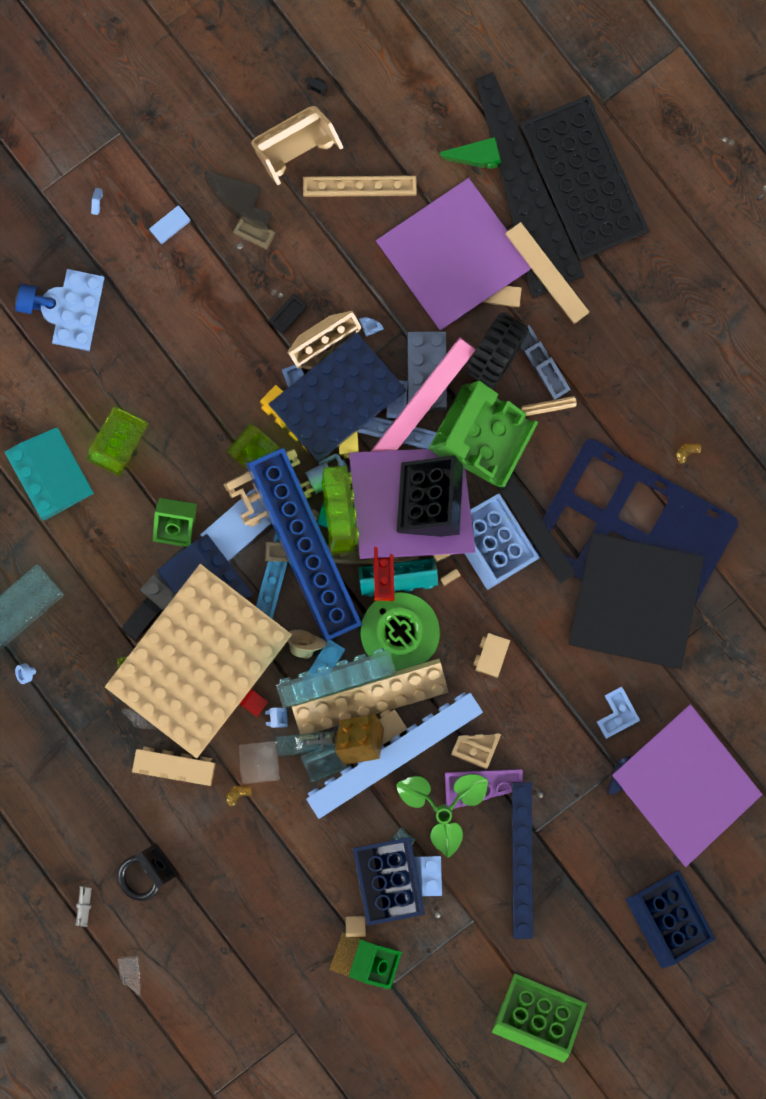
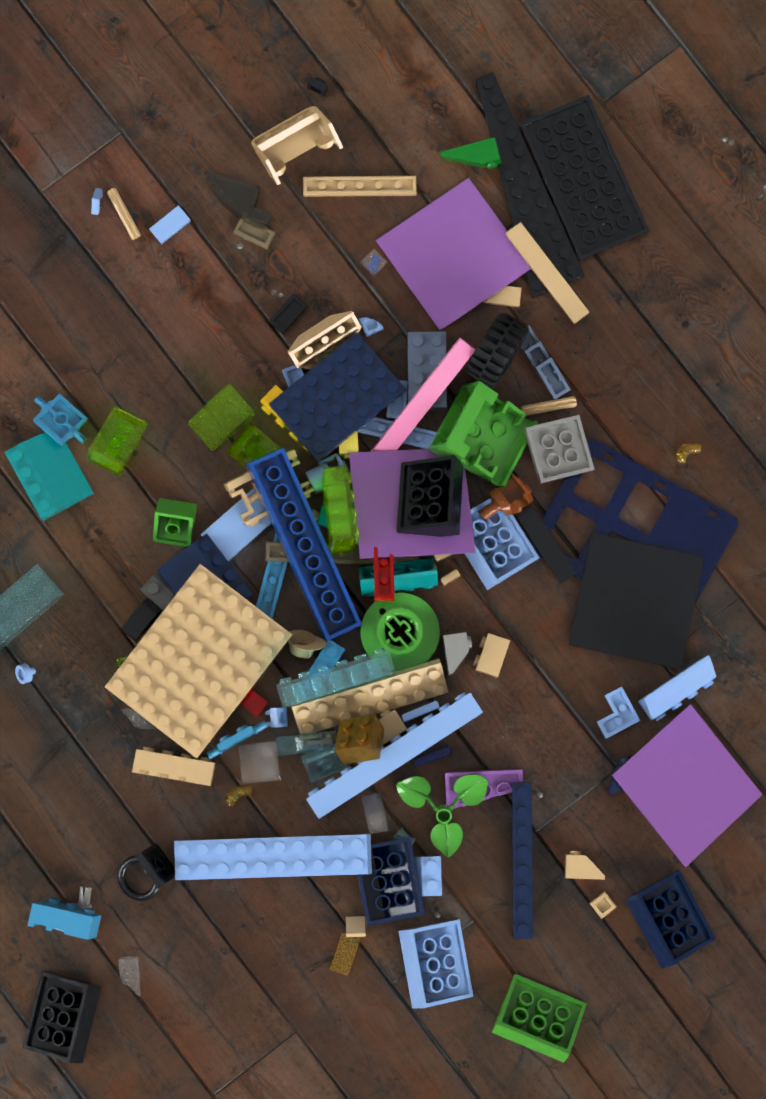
(60, 419): none -> dark azure plate
(62, 1017): none -> black slope
(65, 918): none -> dark azure wedge
(68, 307): light blue plate -> none
(123, 213): none -> tan axle
(221, 417): none -> clear neon green slope
(242, 734): none -> dark azure plate
(273, 857): none -> light blue brick
(373, 262): none -> clear tile
(375, 813): none -> clear slope
(375, 964): green slope -> none
(420, 711): none -> light blue tile
(432, 756): none -> clear blue tile
(435, 964): none -> light blue slope
(455, 649): none -> light grey slope
(476, 748): tan wing -> none
(508, 499): none -> dark orange piece
(559, 449): none -> light grey plate
(581, 867): none -> tan slope
(602, 905): none -> tan tile
(679, 687): none -> light blue slope

